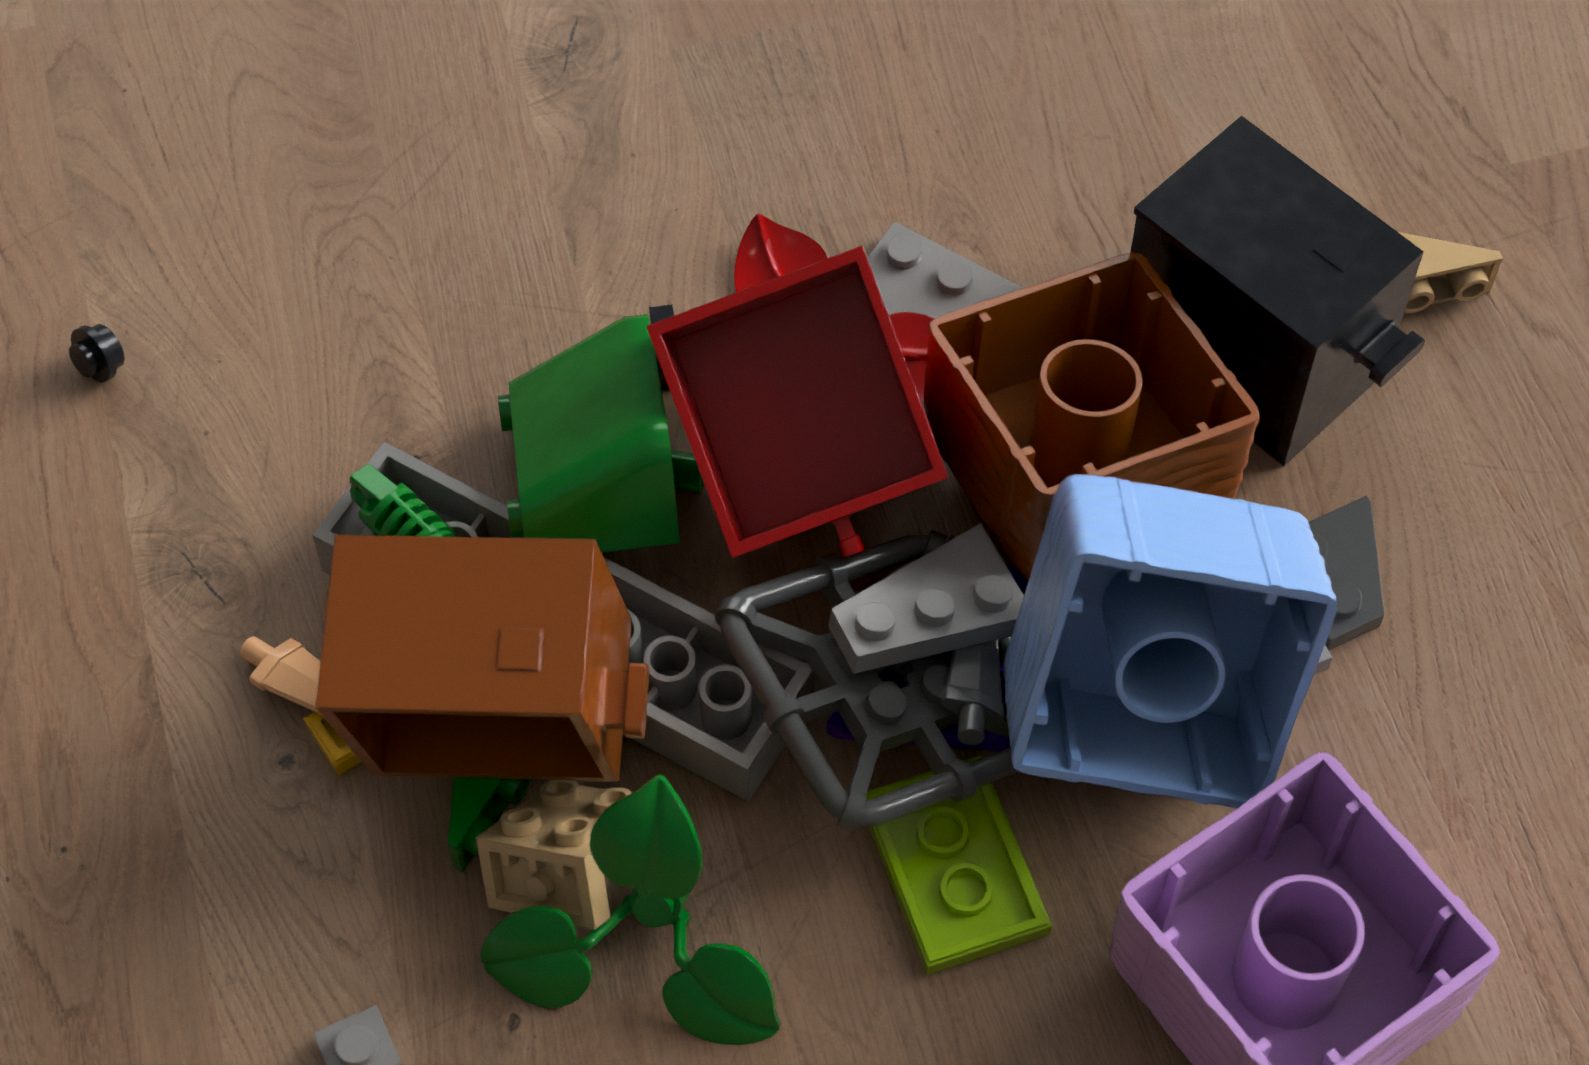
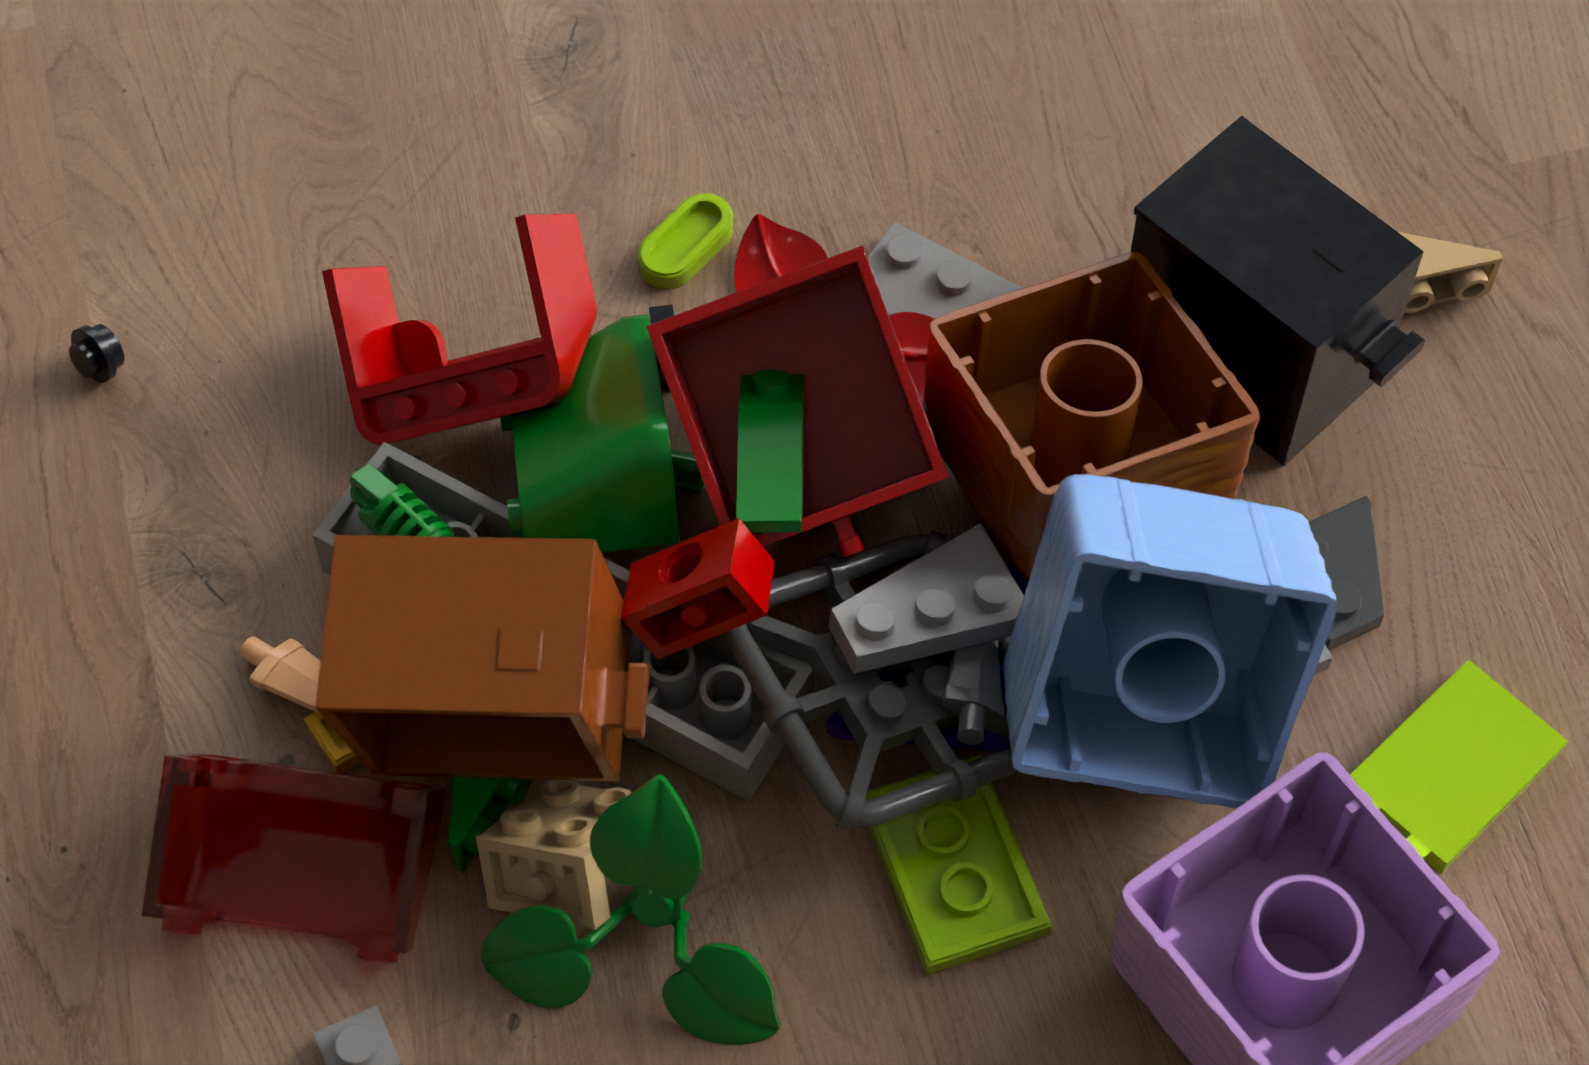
(292, 851): none -> clear red windscreen
(401, 370): none -> red windscreen
(685, 241): none -> lime tile
(698, 589): none -> red brick
(771, 451): none -> green slope
(1457, 764): none -> lime tile

